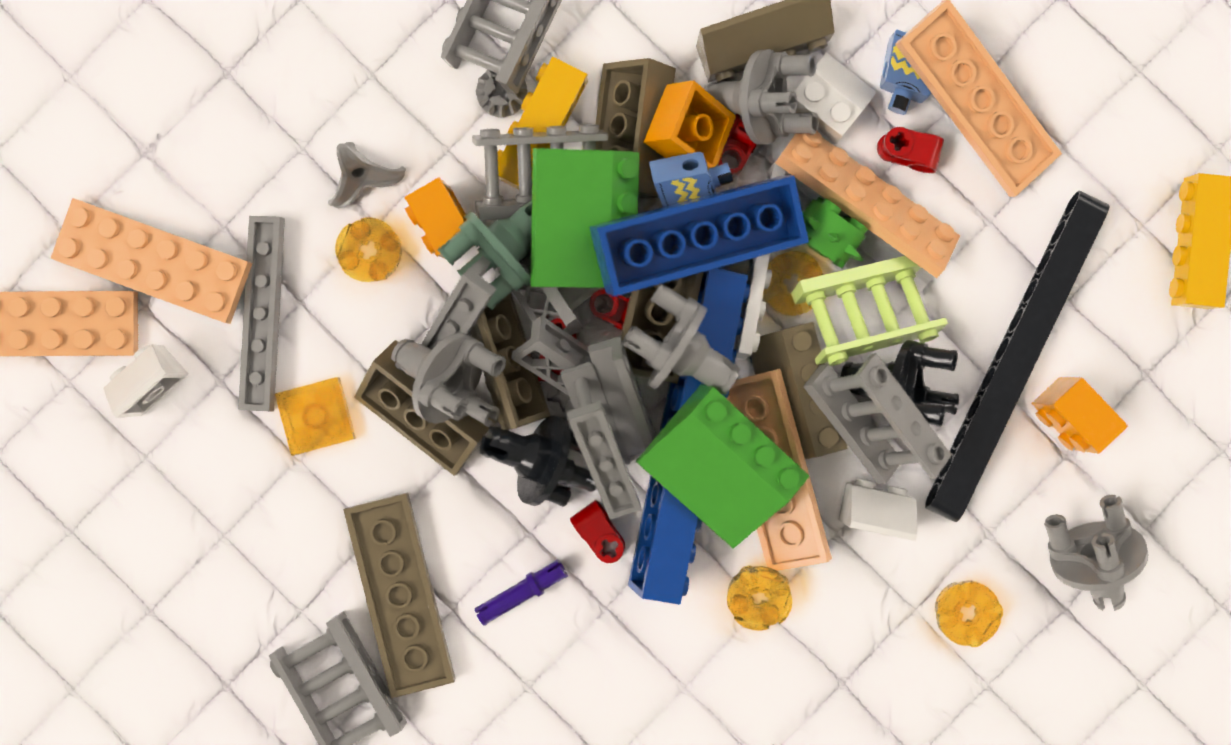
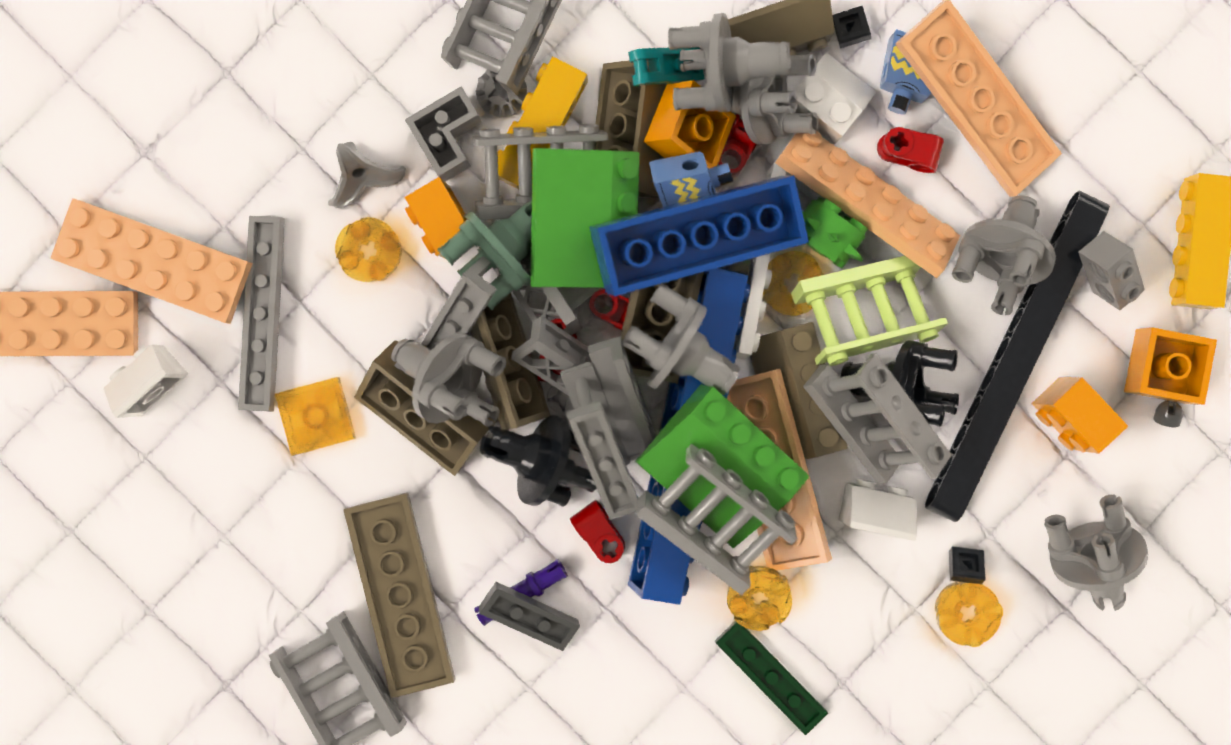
(437, 128): none -> light grey brick
(529, 616): none -> dark grey plate
(663, 66): none -> teal plate
(709, 550): none -> light grey fence
(726, 60): none -> light grey piece
(771, 677): none -> dark green tile
(851, 27): none -> black tile
(966, 565): none -> black tile
(1006, 252): none -> light grey piece
(1112, 270): none -> light grey brick
(1168, 415): none -> dark grey hinge
(1170, 366): none -> light orange brick

